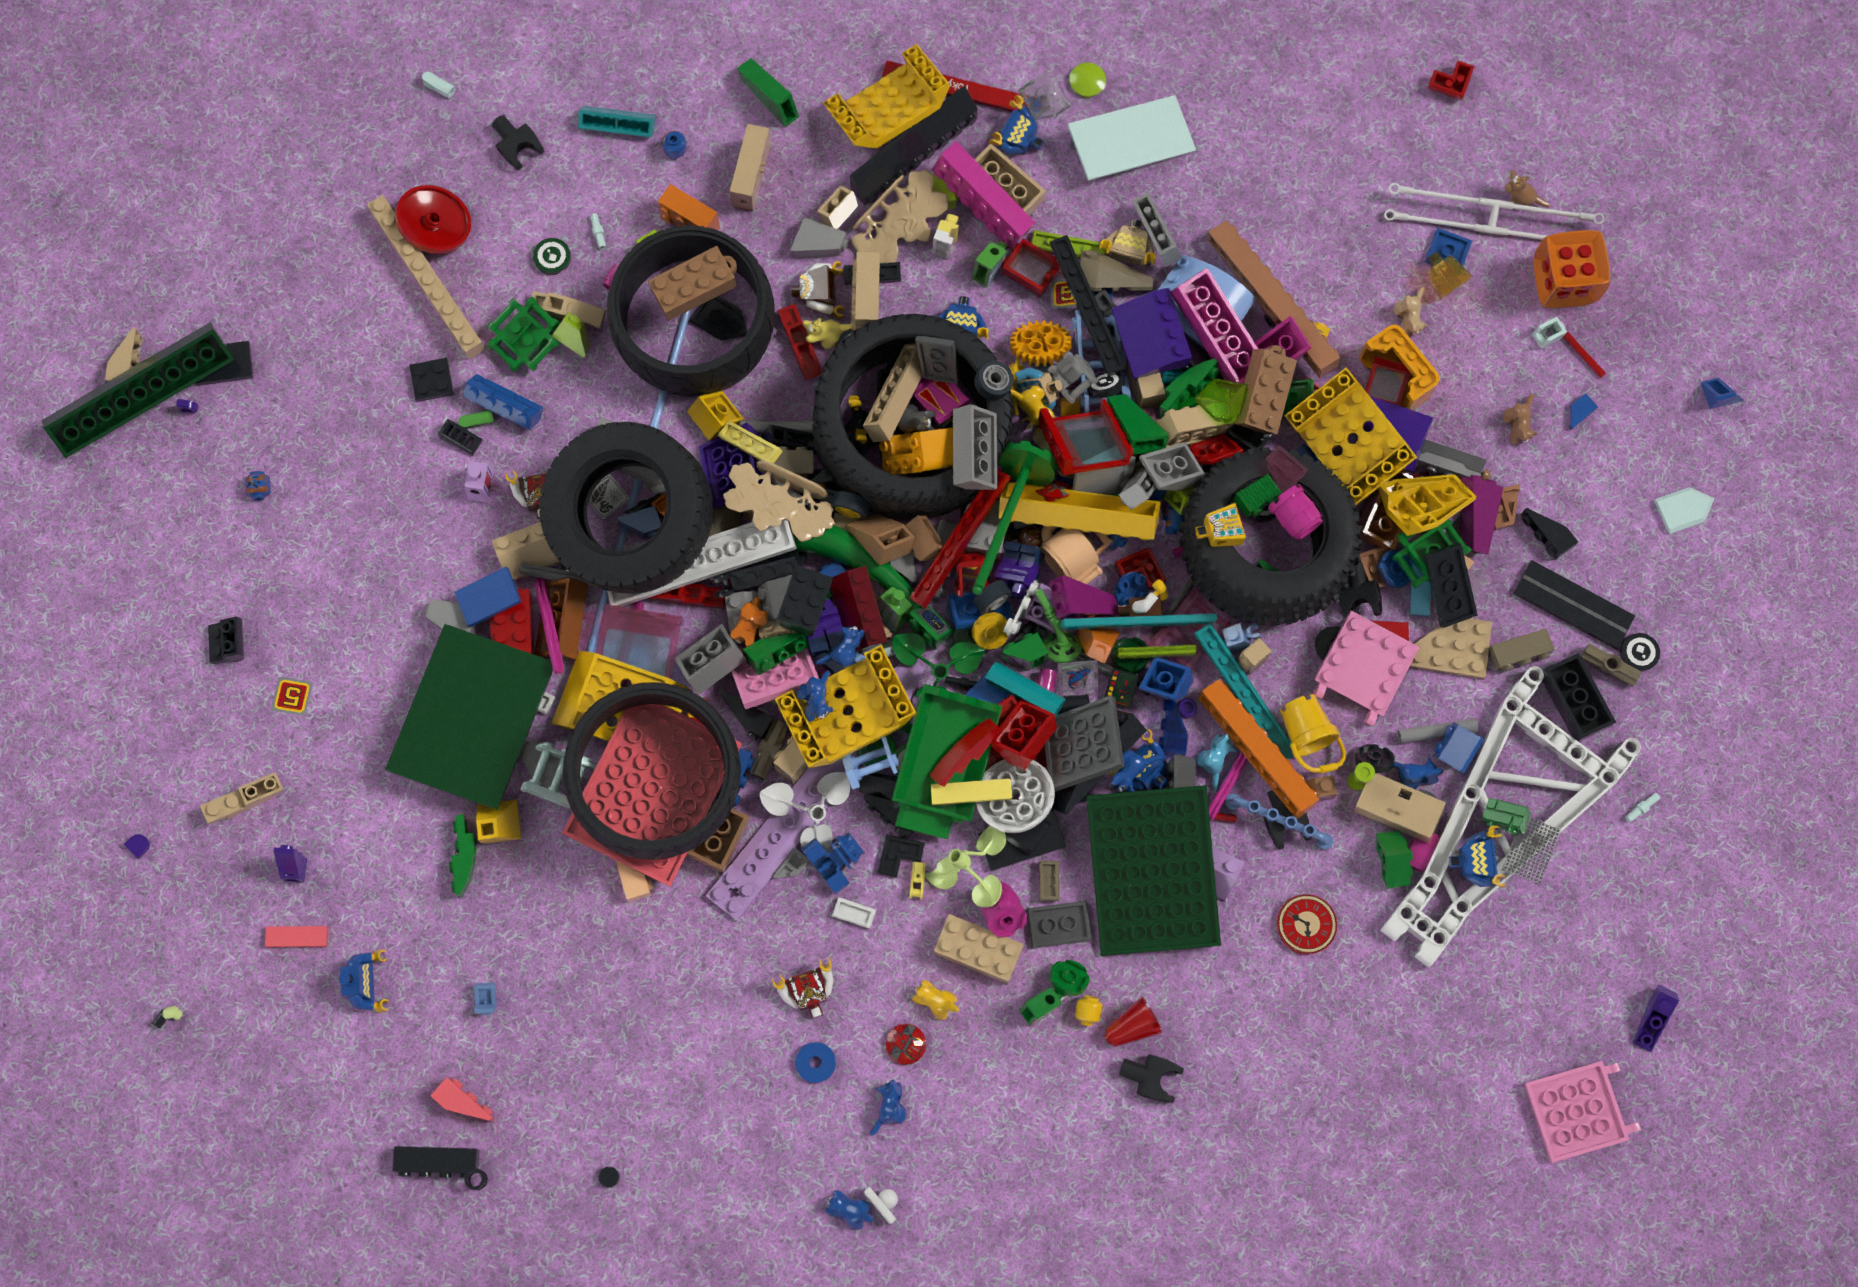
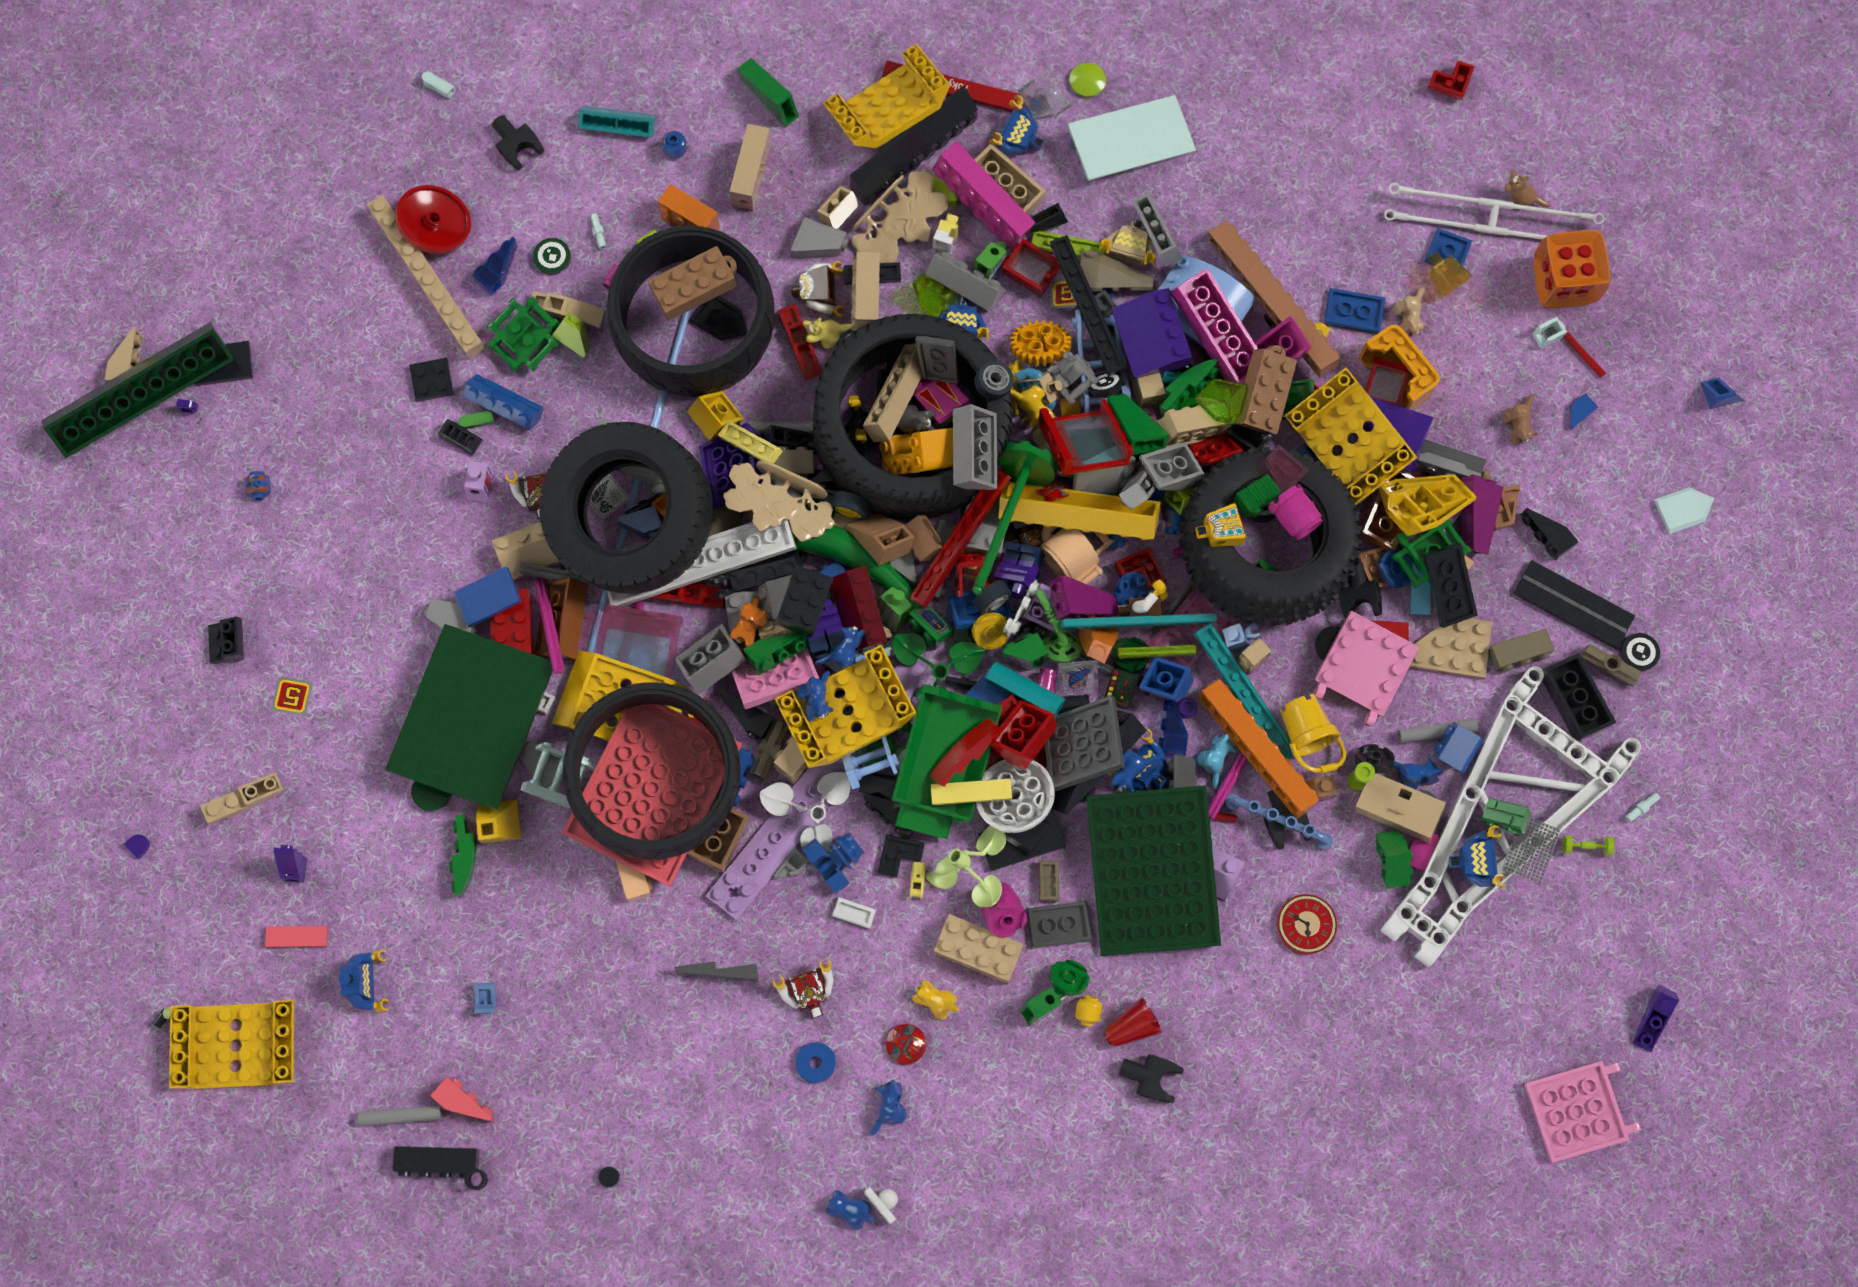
(203, 1041): none -> yellow slope
(400, 1115): none -> light grey piece
(429, 798): none -> dark green tile
(495, 271): none -> clear blue slope
(709, 969): none -> dark grey slope
(932, 294): none -> clear neon green slope
(965, 281): none -> light grey brick
(1049, 218): none -> black slope
(1354, 311): none -> blue tile
(1608, 845): none -> lime wheel

